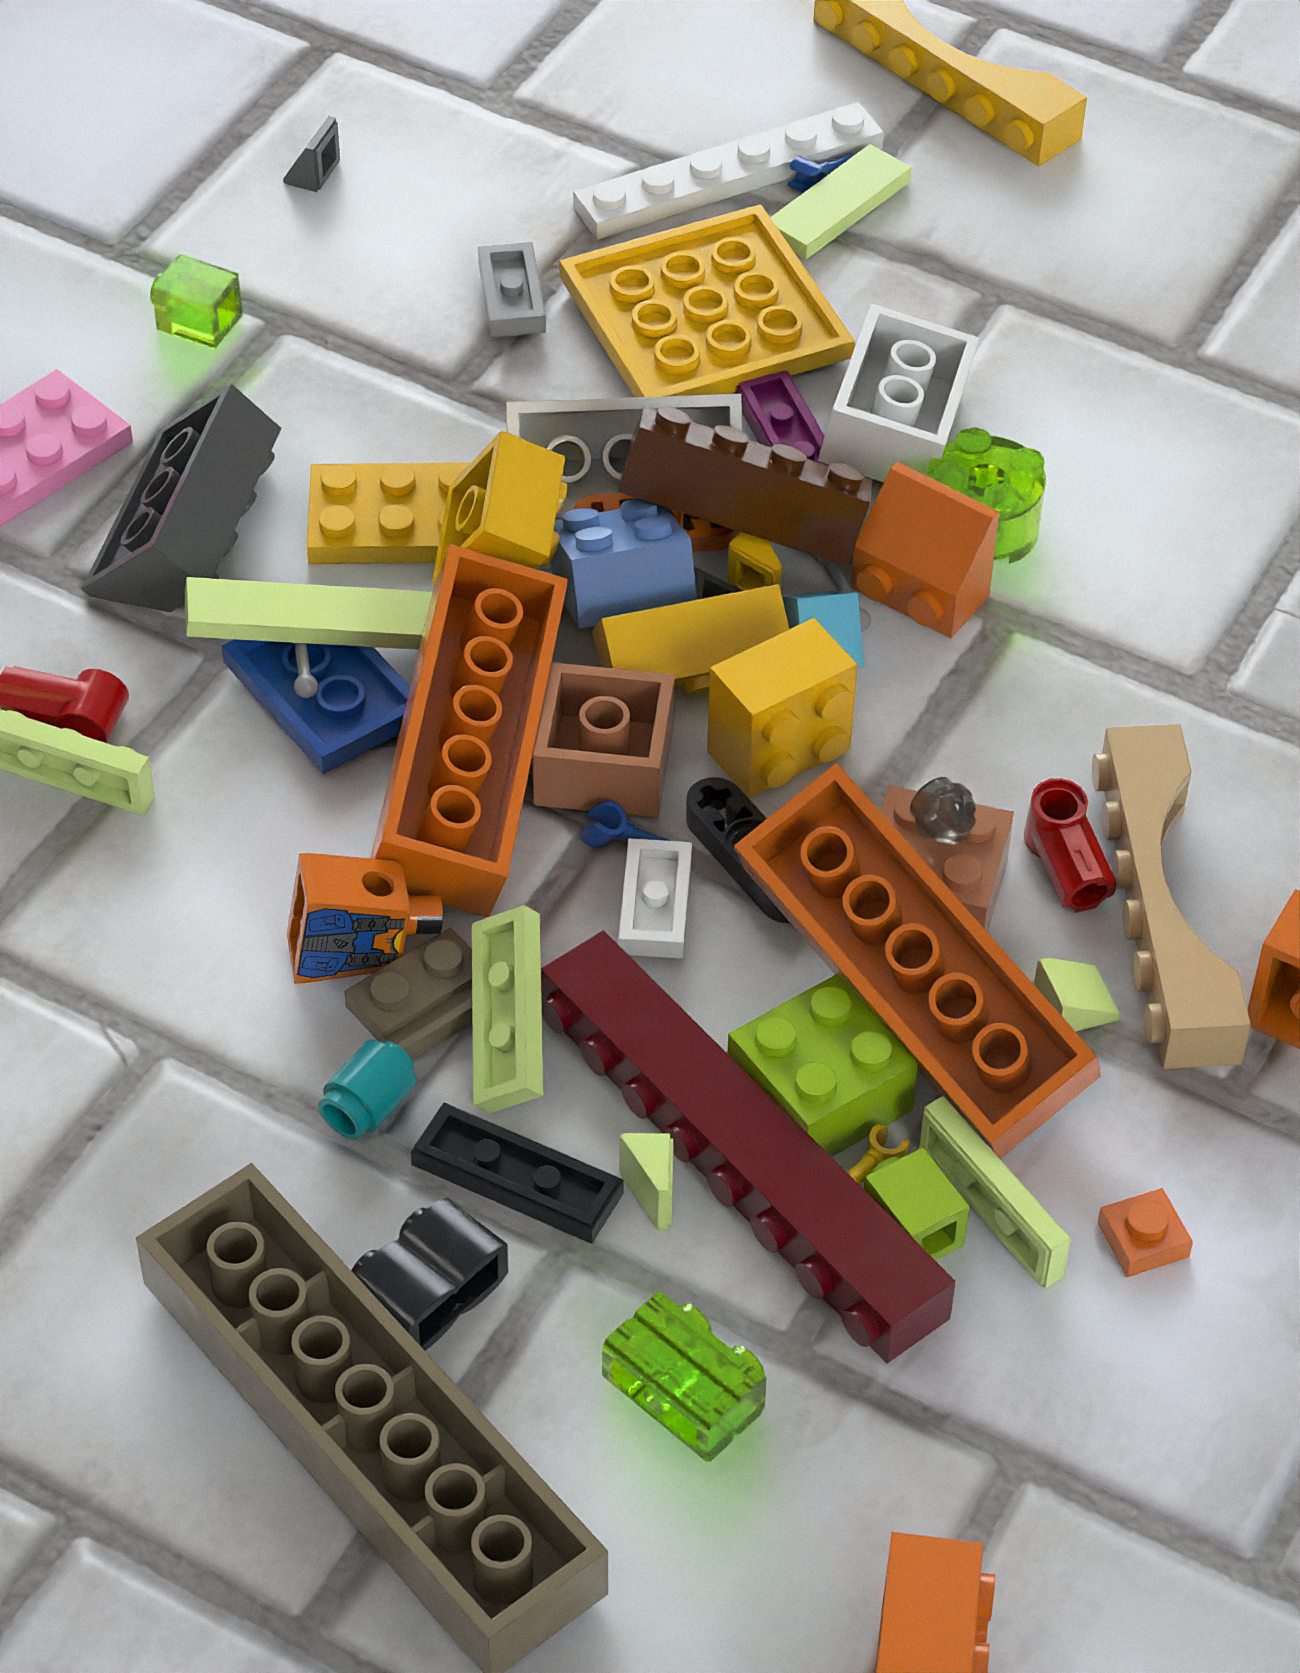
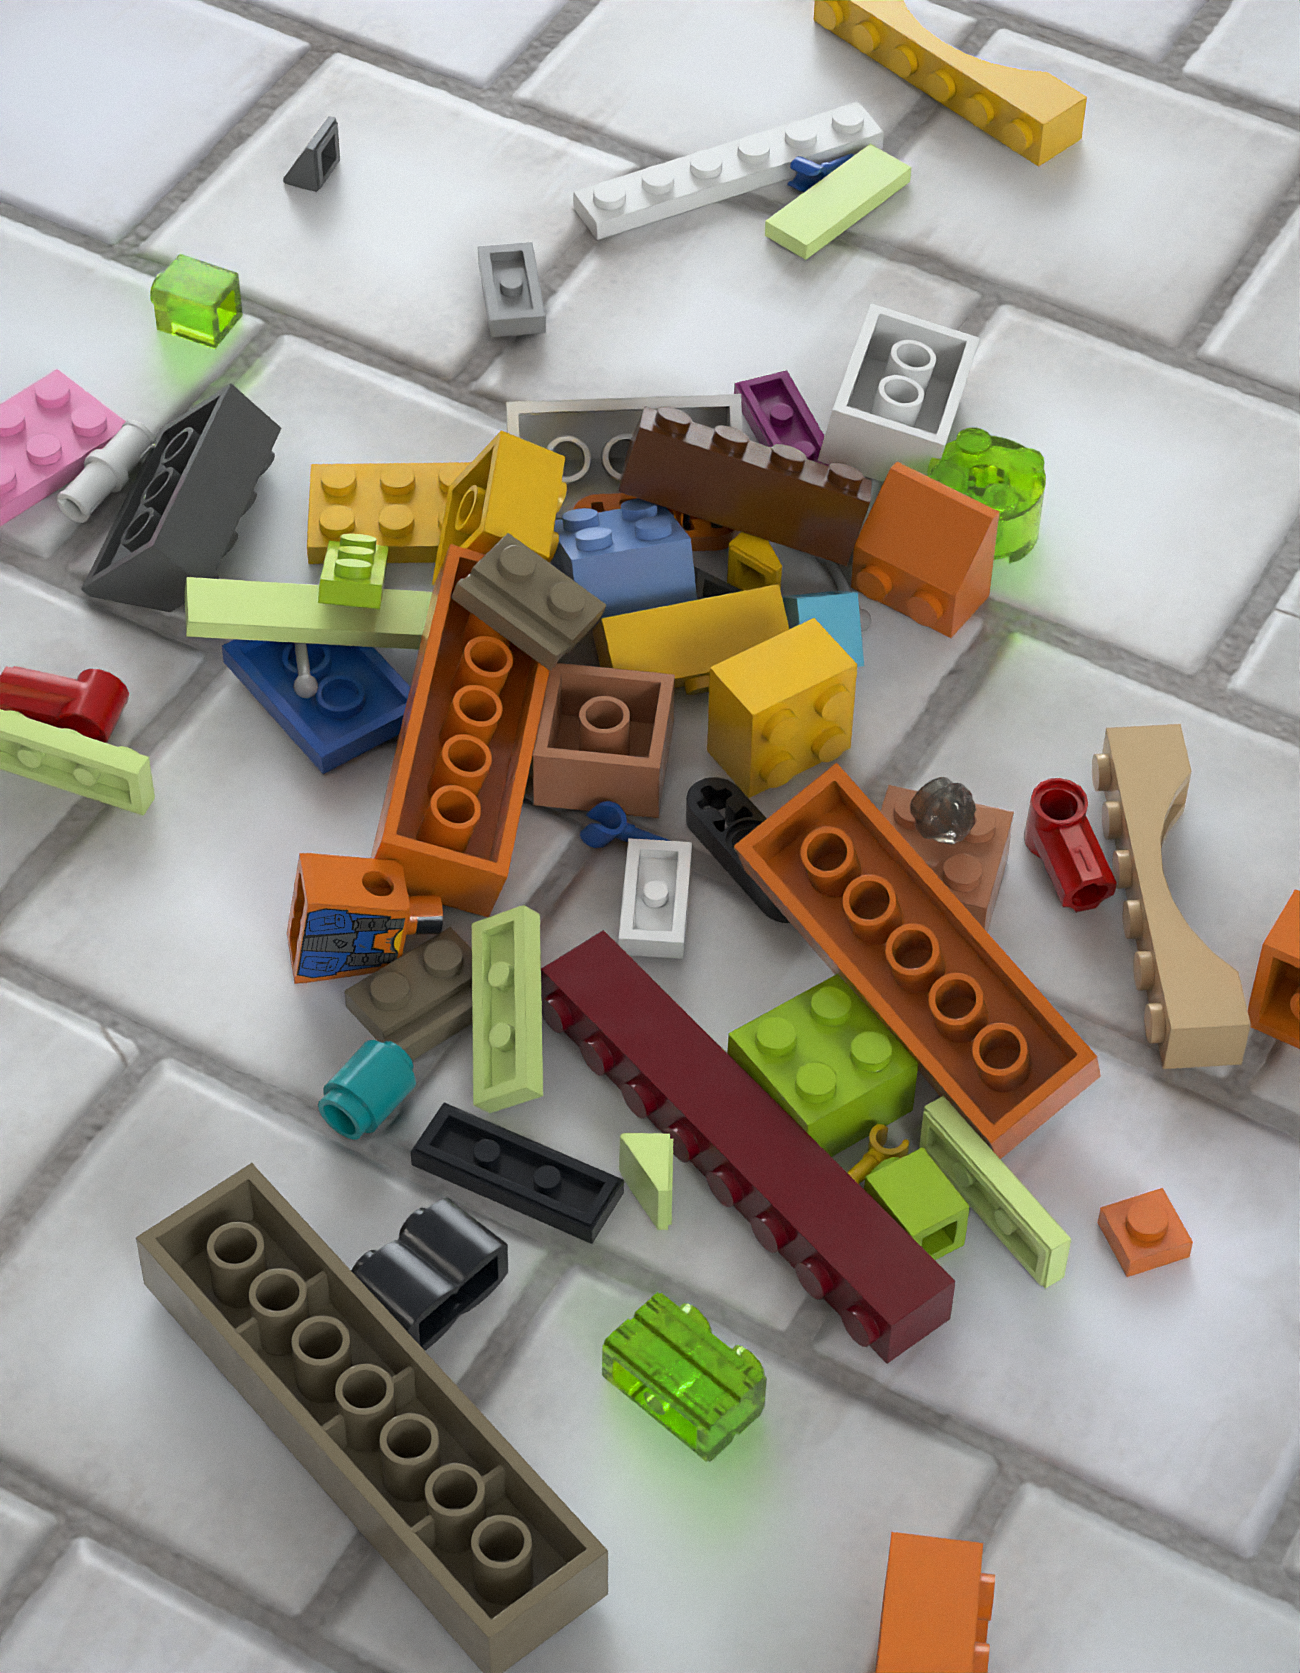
(105, 471): none -> white pin
(353, 572): none -> lime plate
(528, 601): none -> dark tan plate
(706, 307): yellow plate -> none
(1076, 992): yellowish green slope -> none

